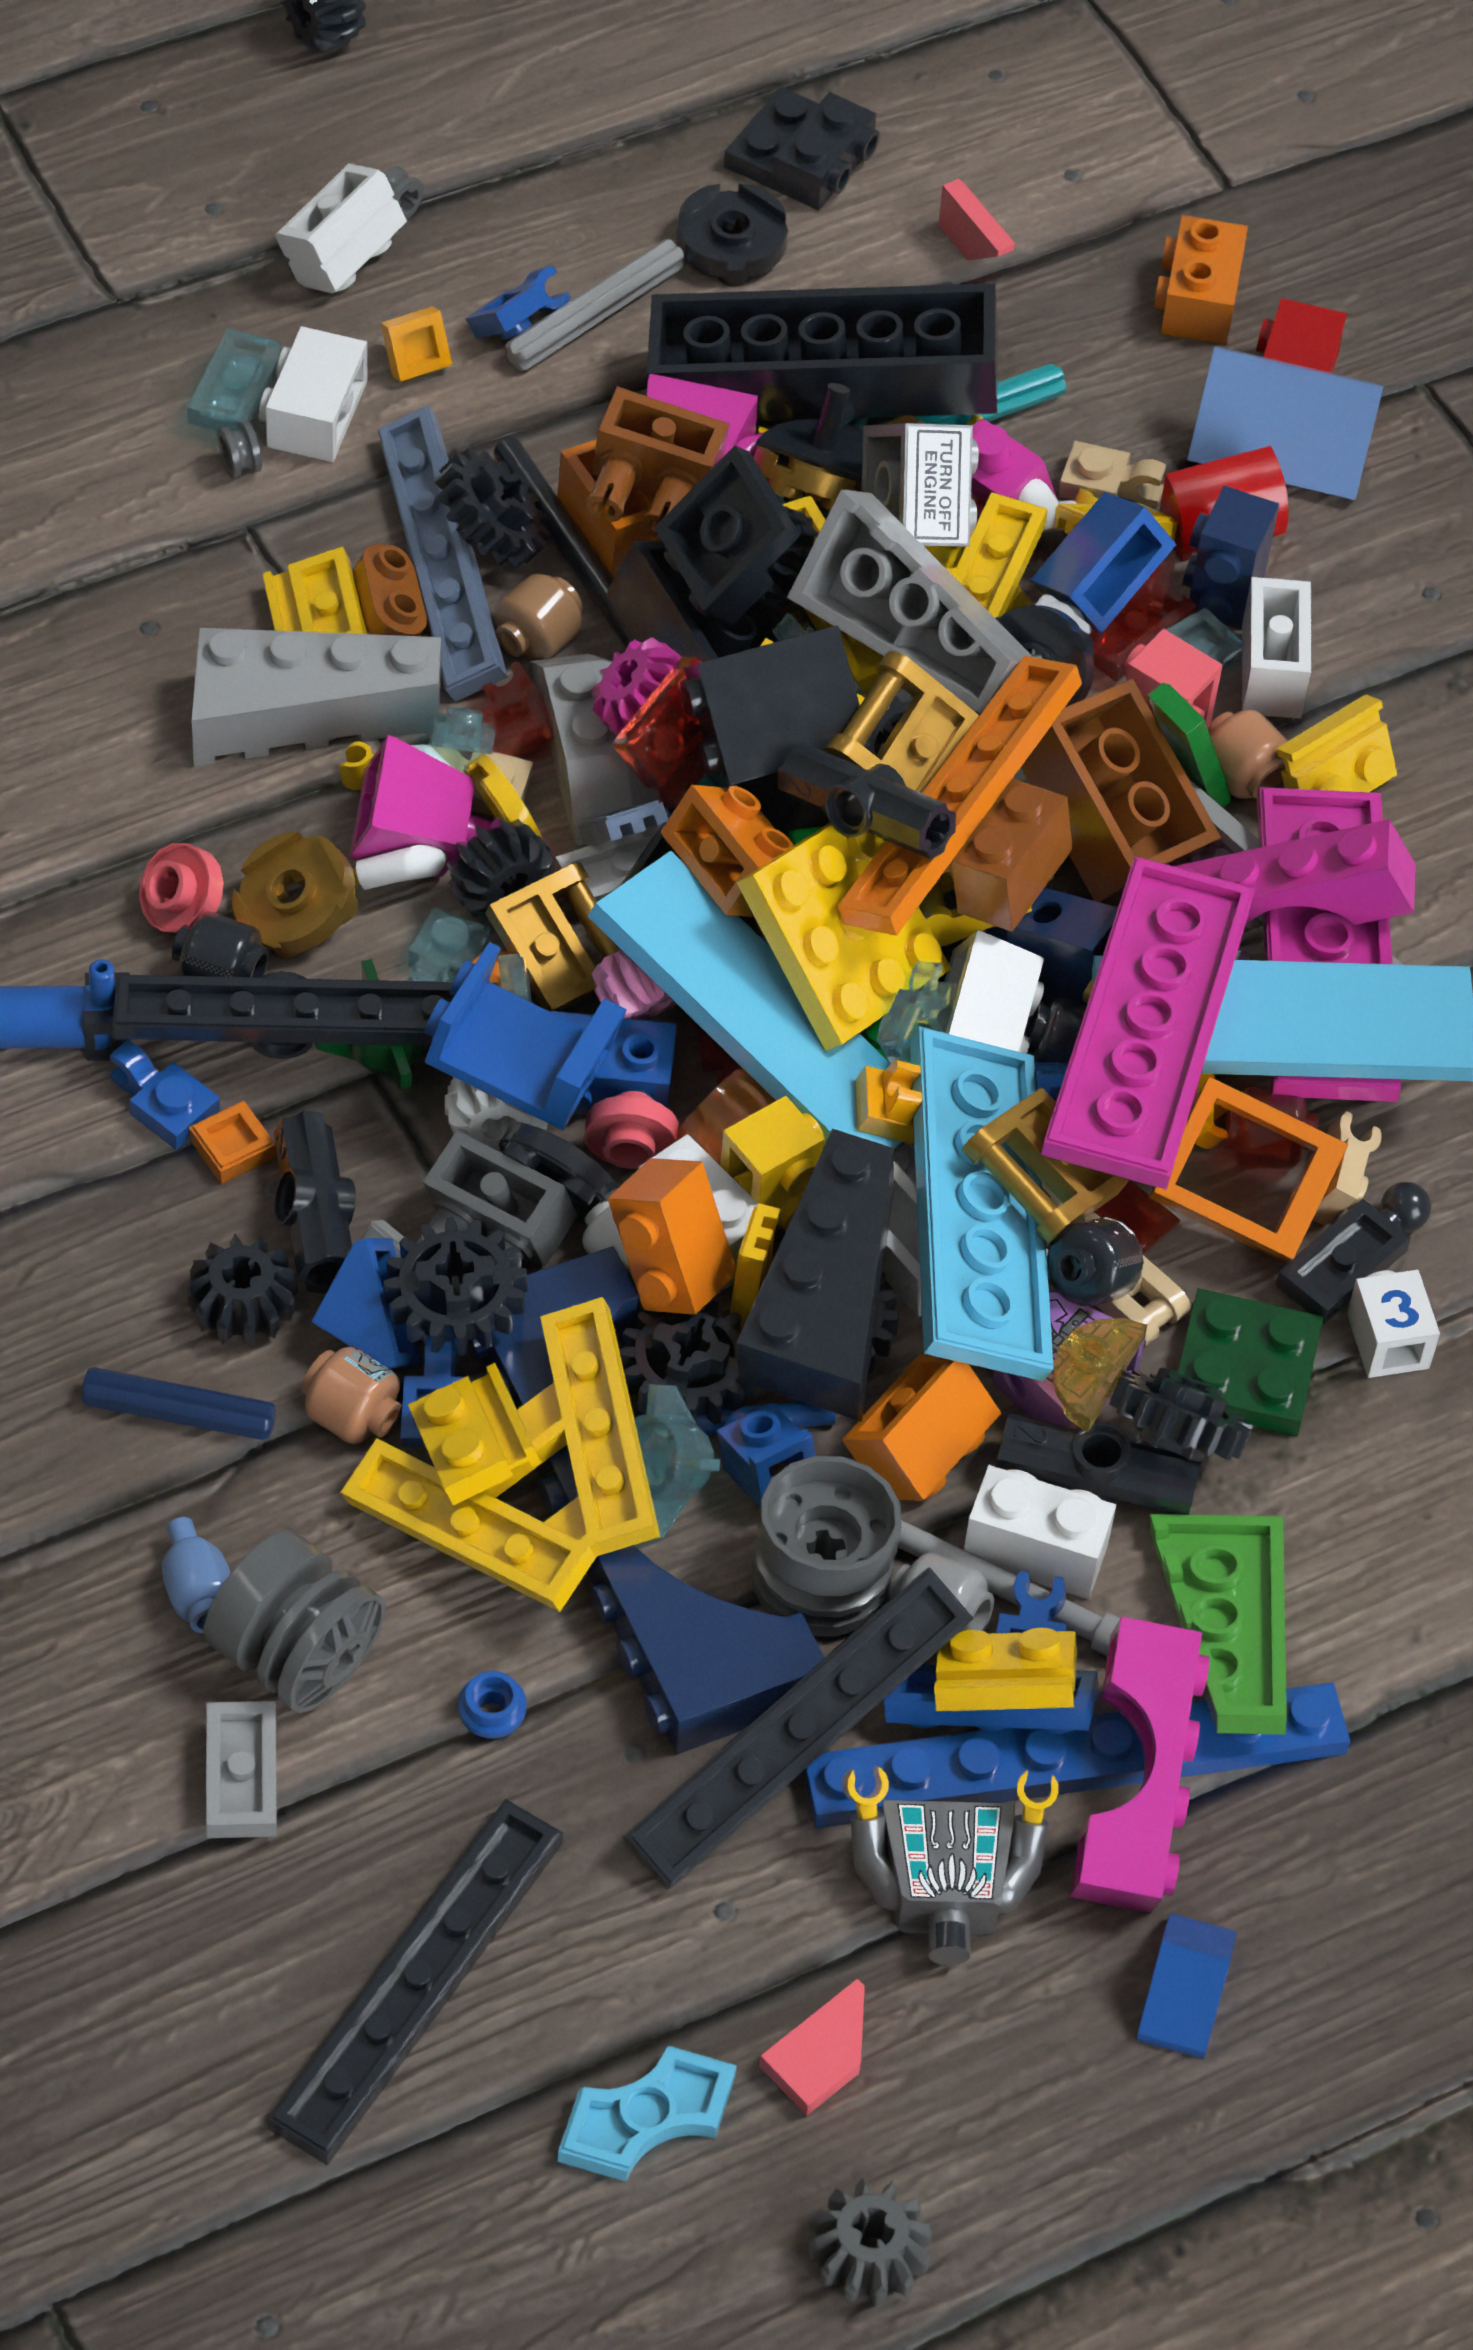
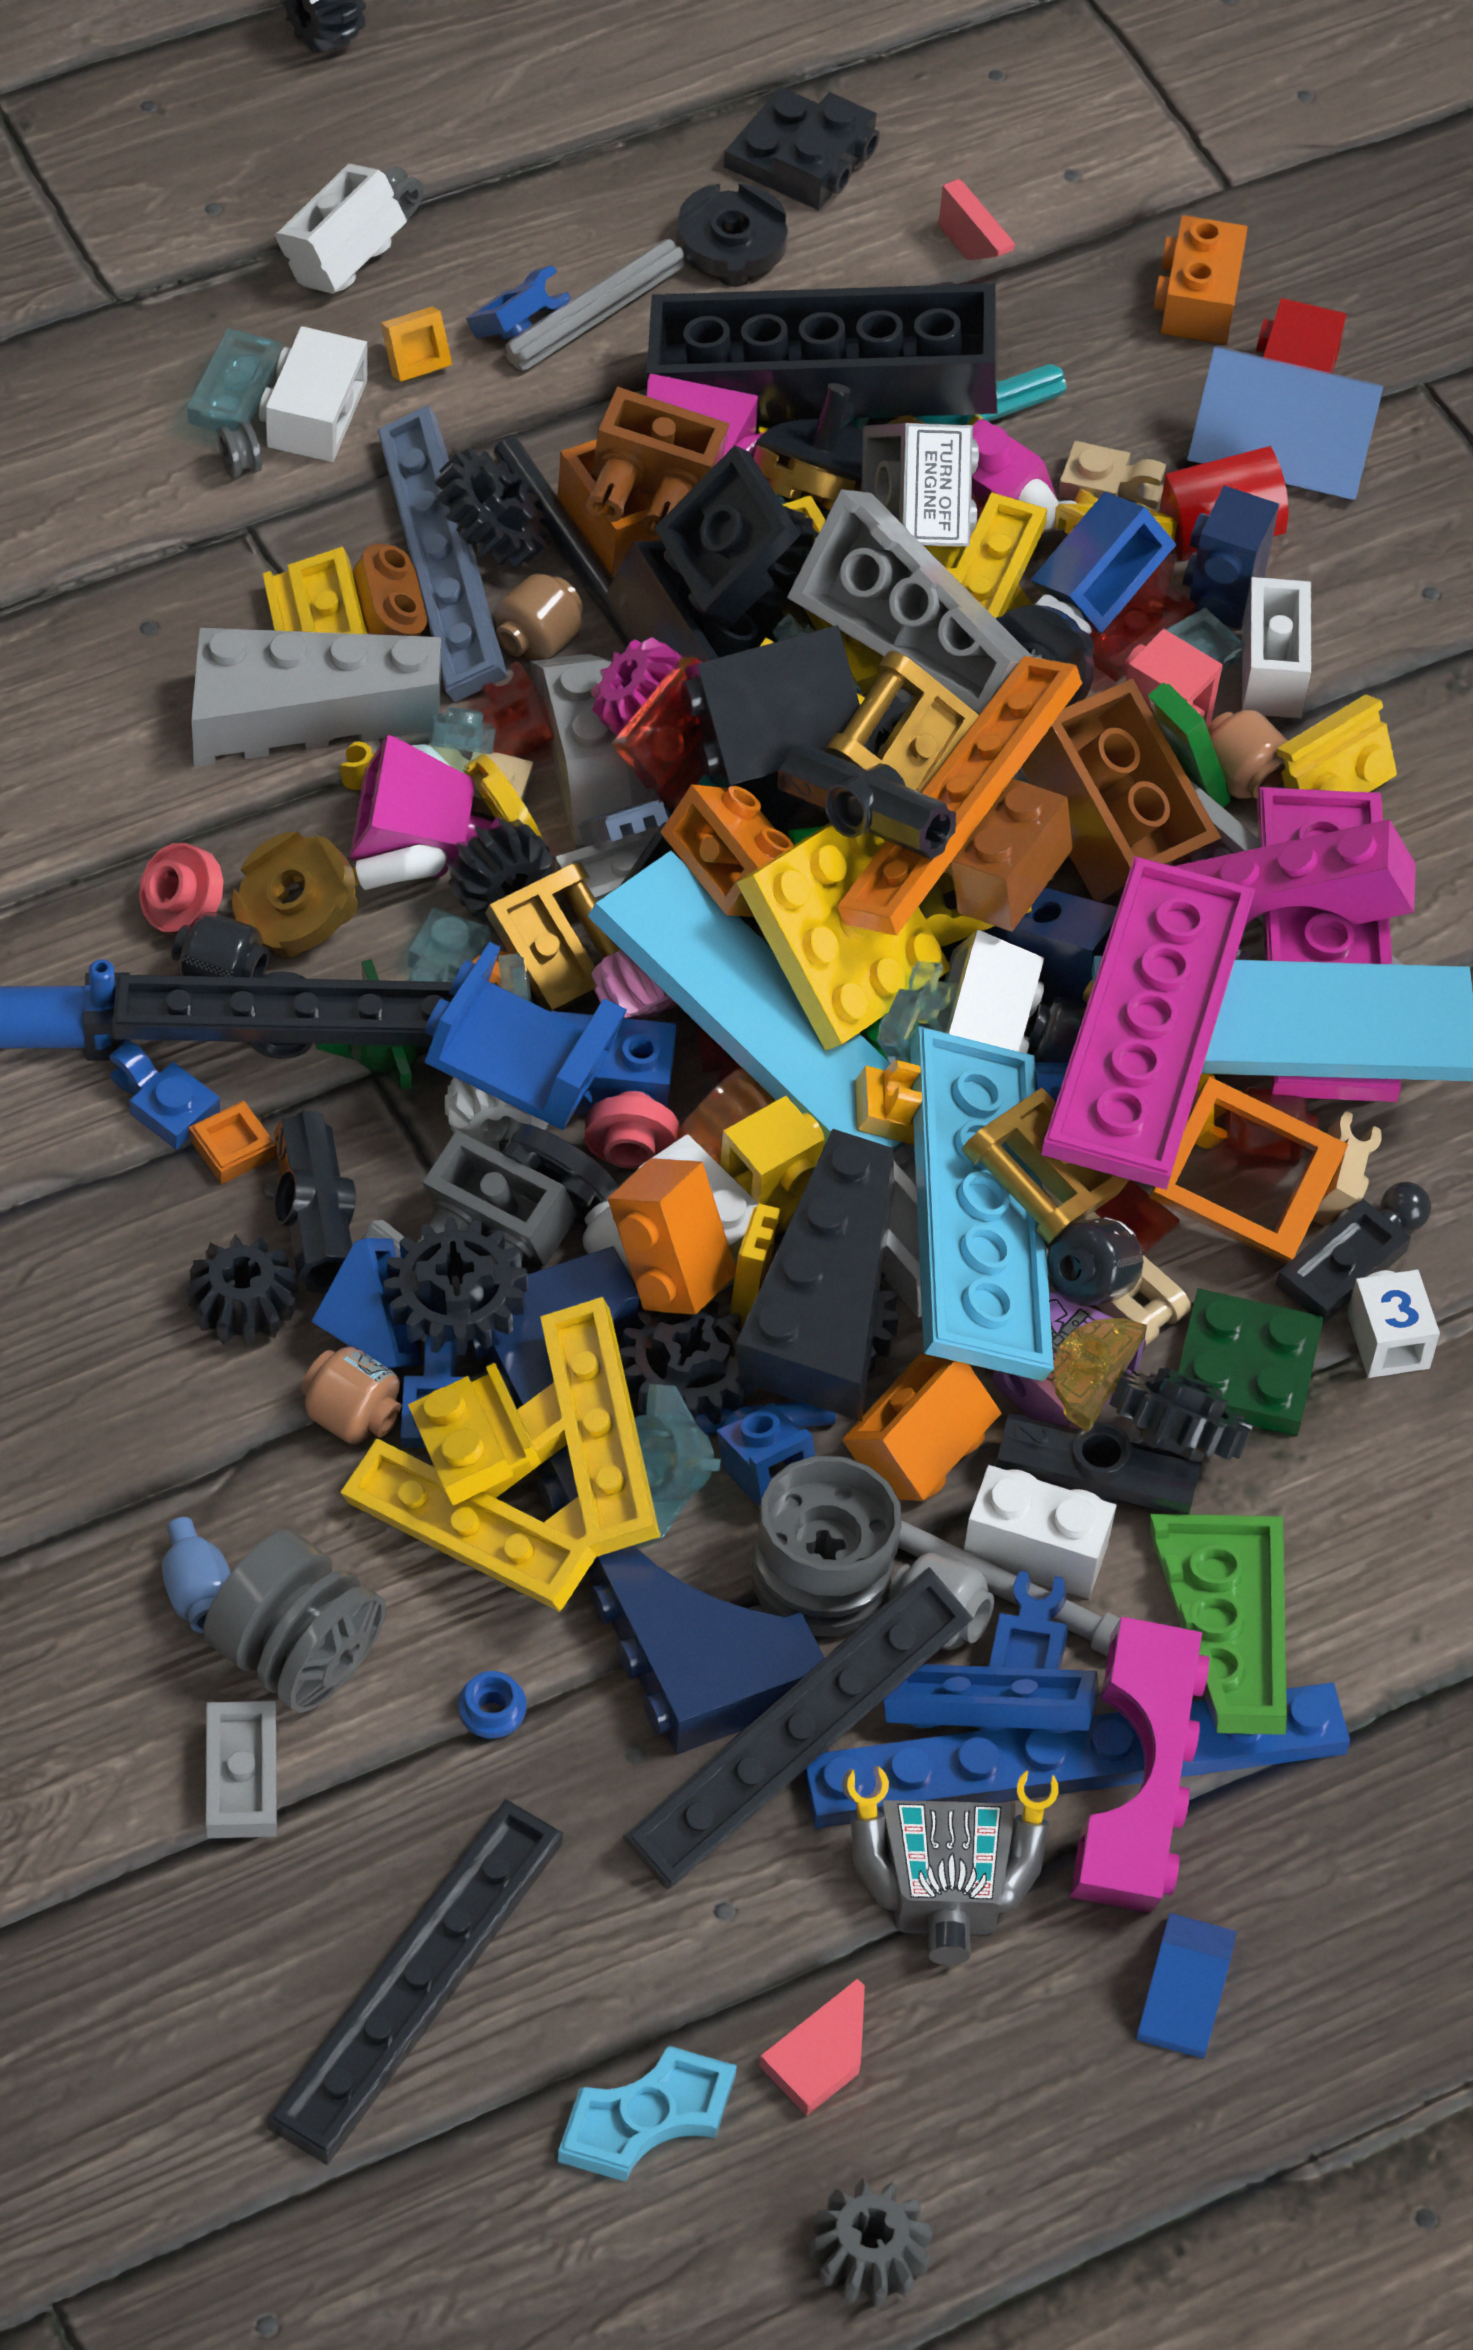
(178, 1403): dark blue axle -> none
(1006, 1670): yellow plate -> none

